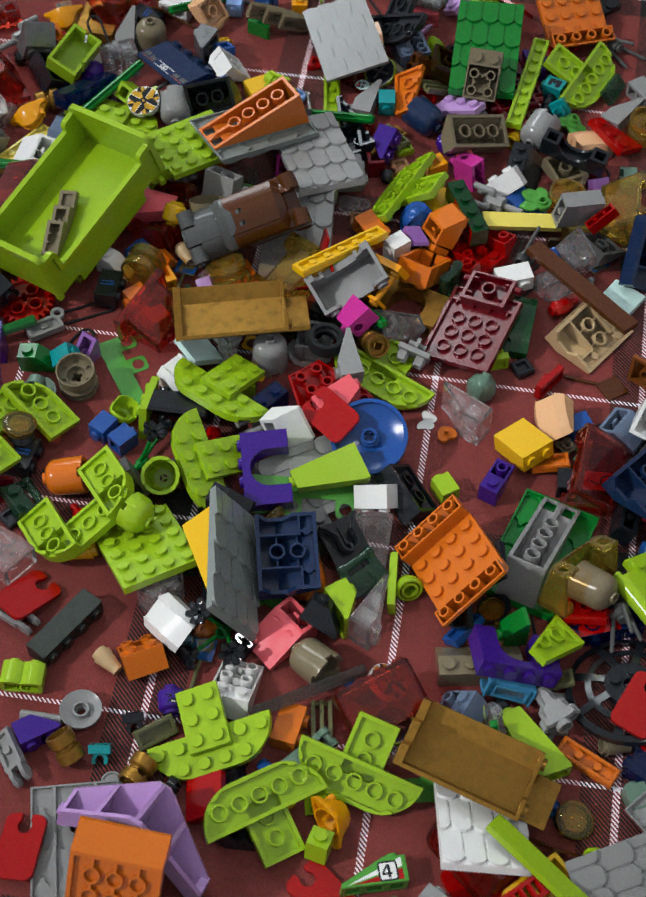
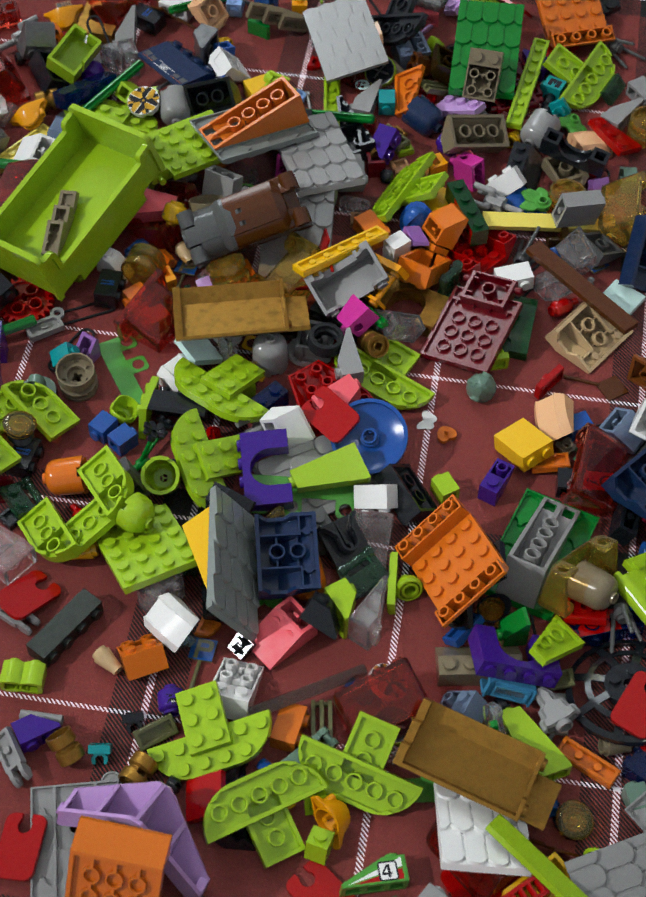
(34, 358): green slope -> none
(80, 701): light grey dish -> none
(150, 32): dark tan cylinder -> none
(229, 652): black plant -> none
(314, 660): dark tan cylinder -> none
(415, 350): light grey hips -> none
(466, 413): clear slope -> none
(522, 368): black tile -> none
(601, 219): red piece -> none

